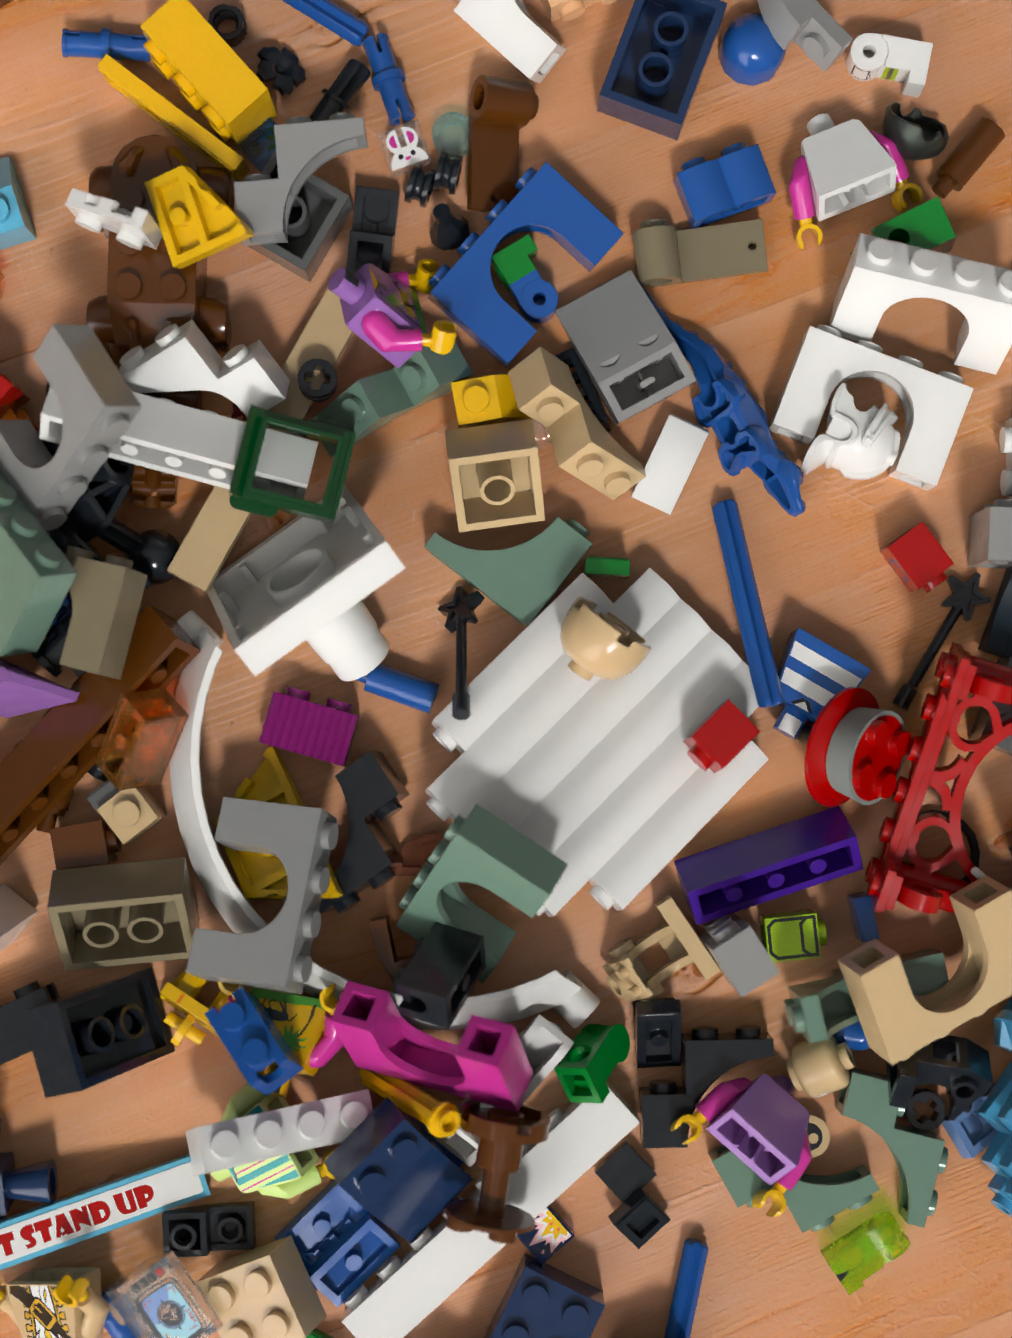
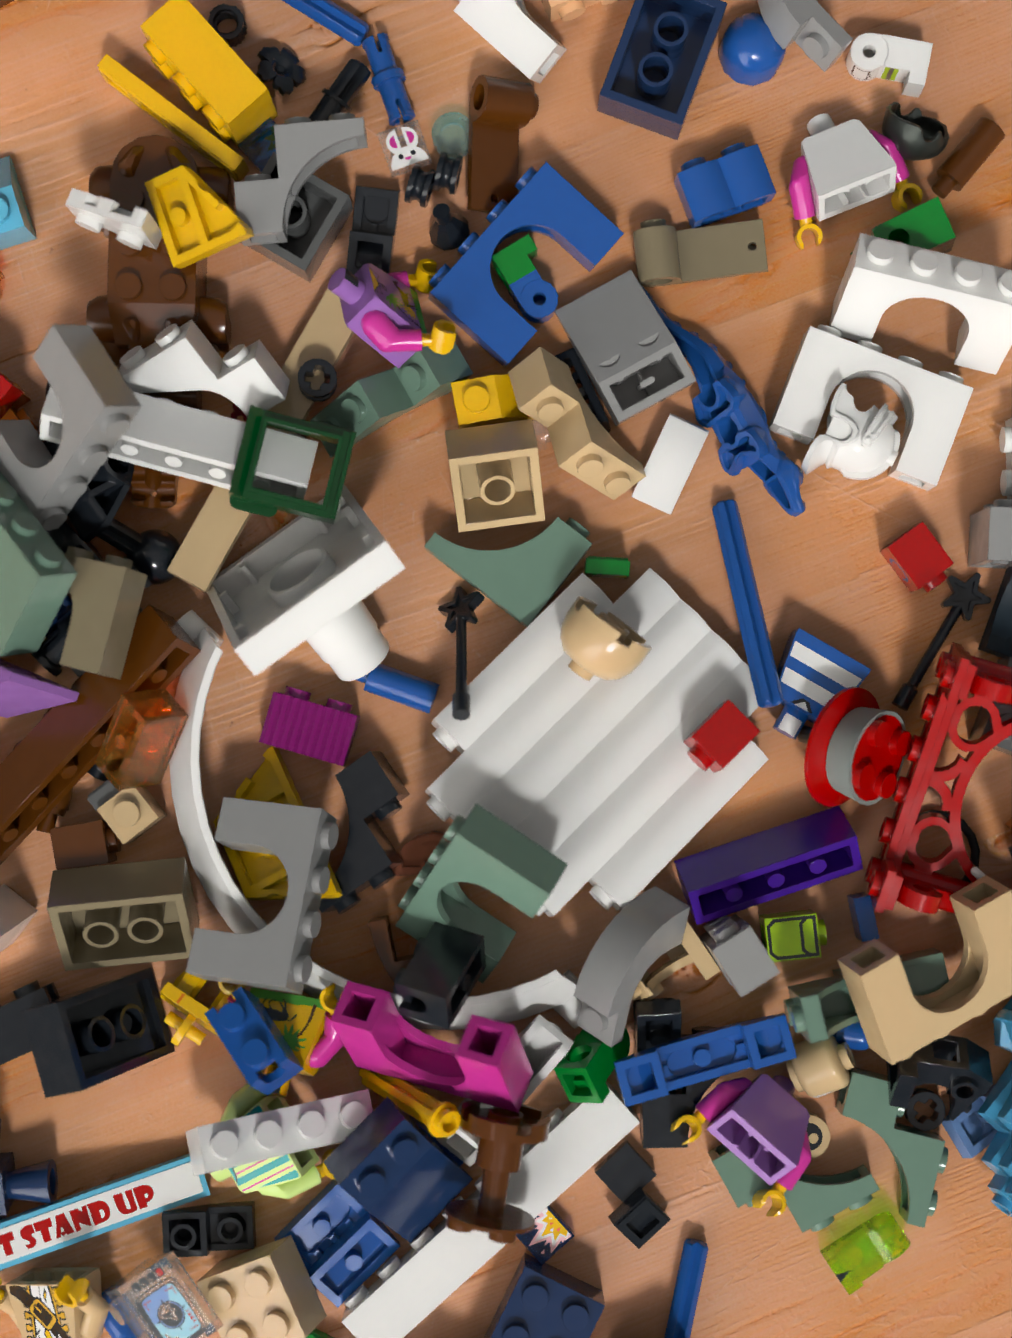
(98, 44): blue pin -> none
(621, 957): none -> light grey arch
(704, 1057): none -> blue slope

